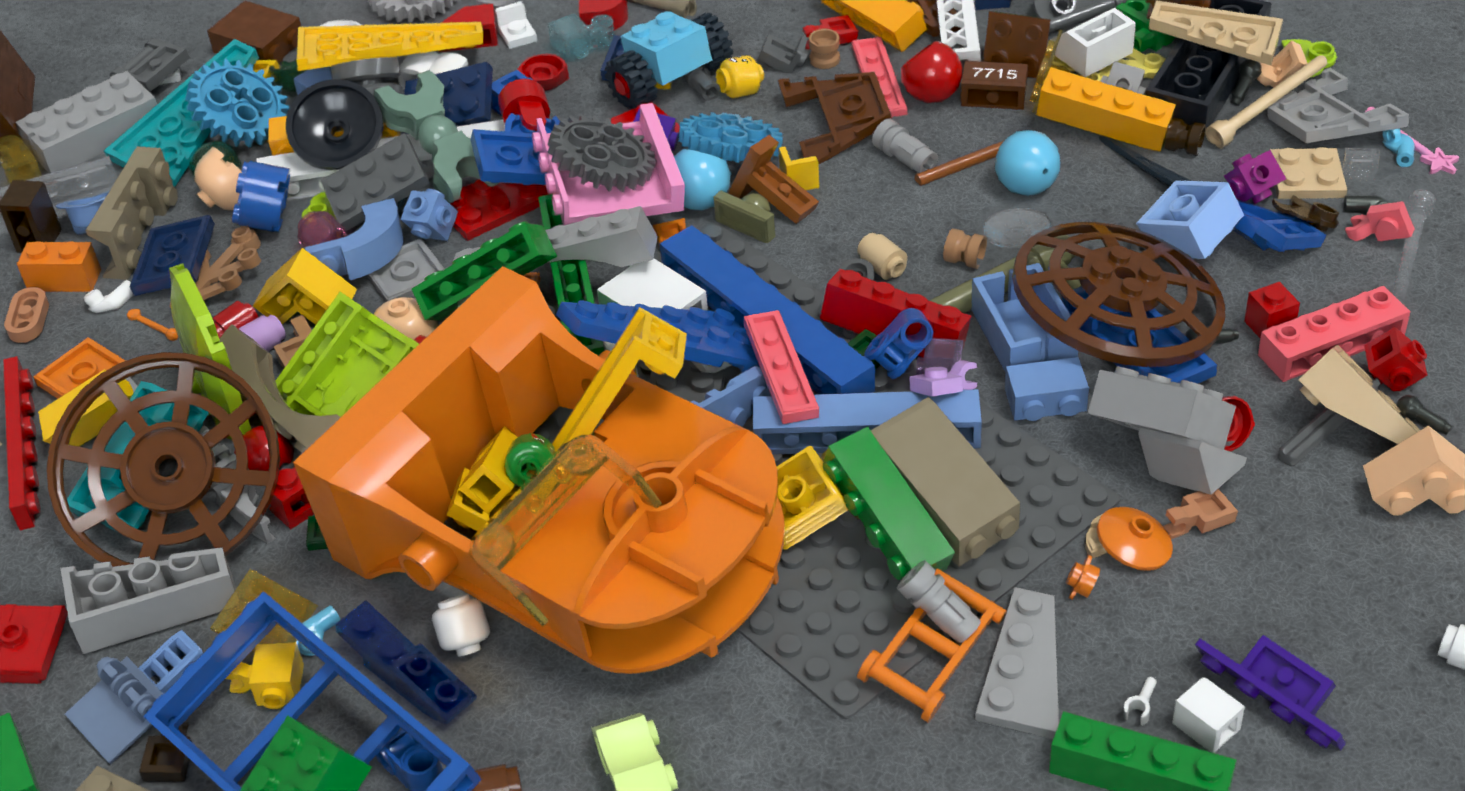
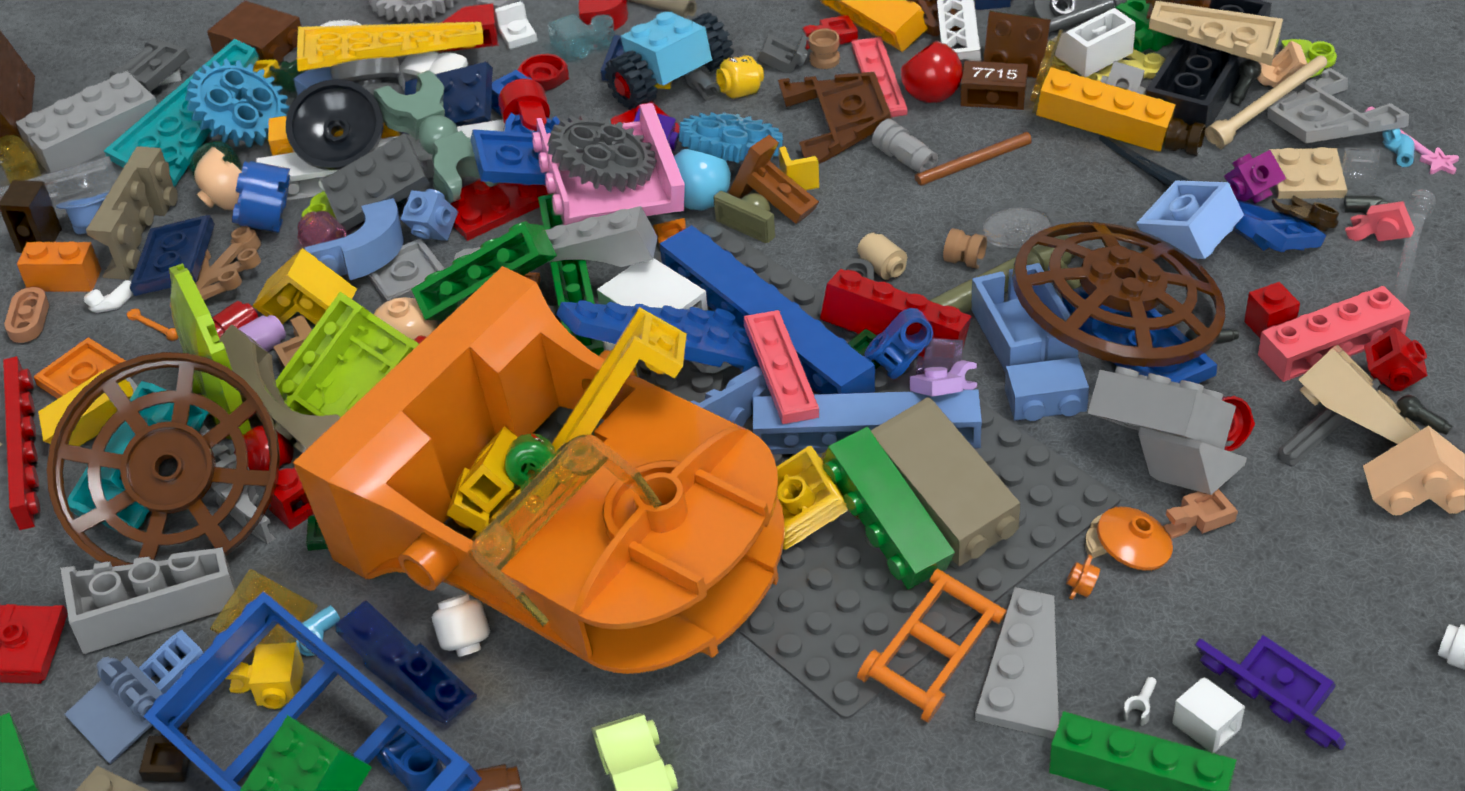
(939, 602): light grey axle -> none
(1027, 162): medium azure helmet -> none

